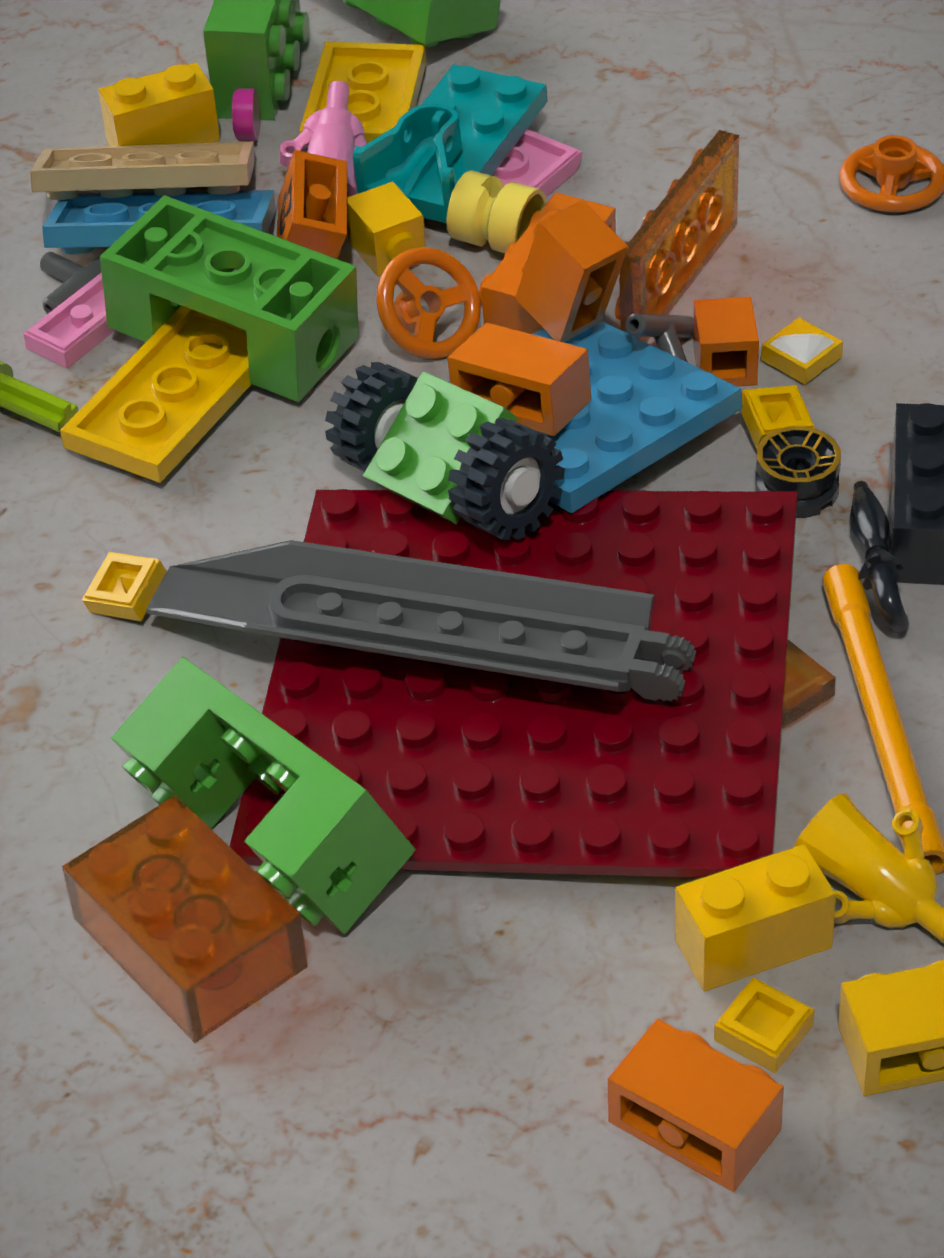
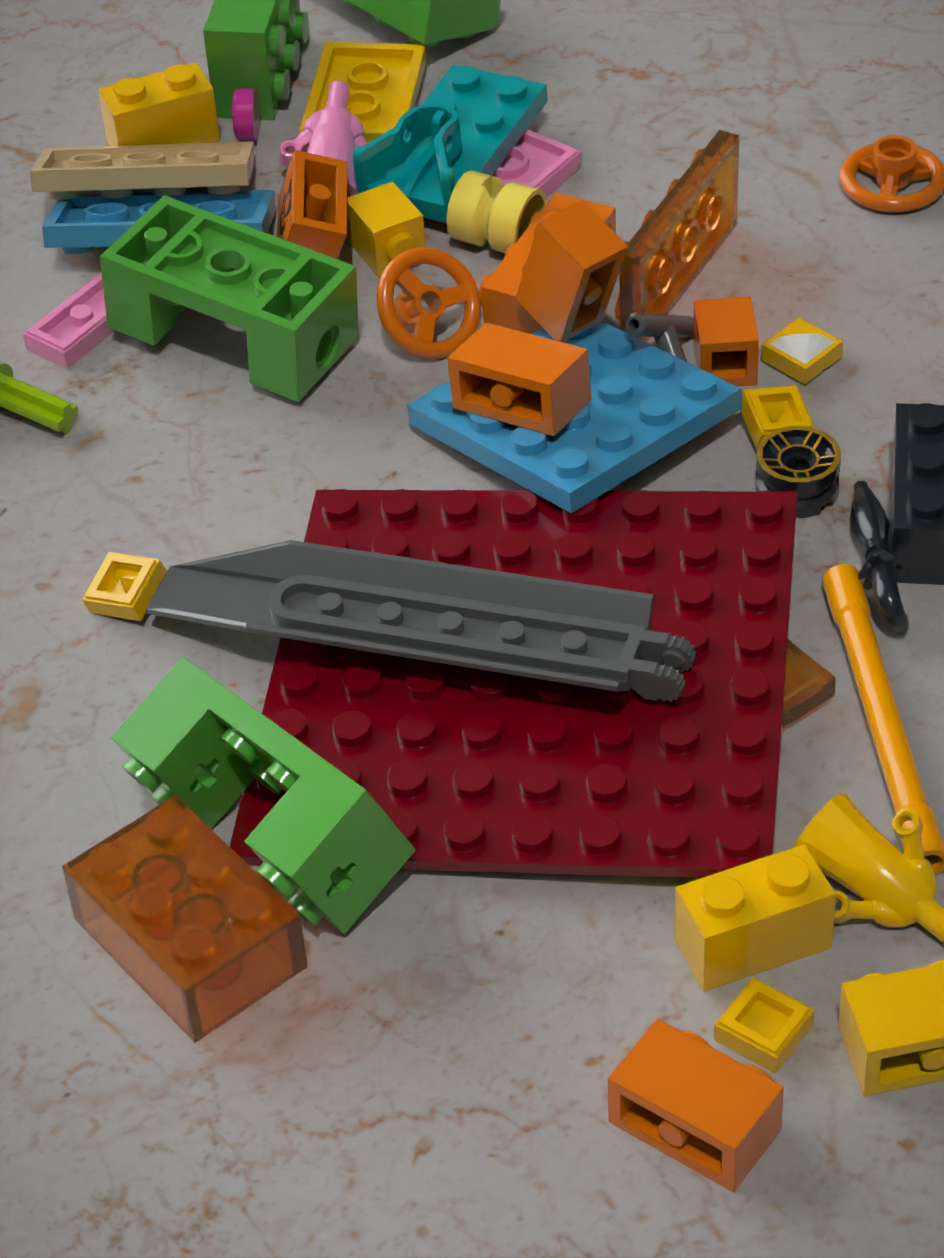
(71, 273): dark grey piece -> none
(164, 396): yellow plate -> none
(445, 449): plate -> none

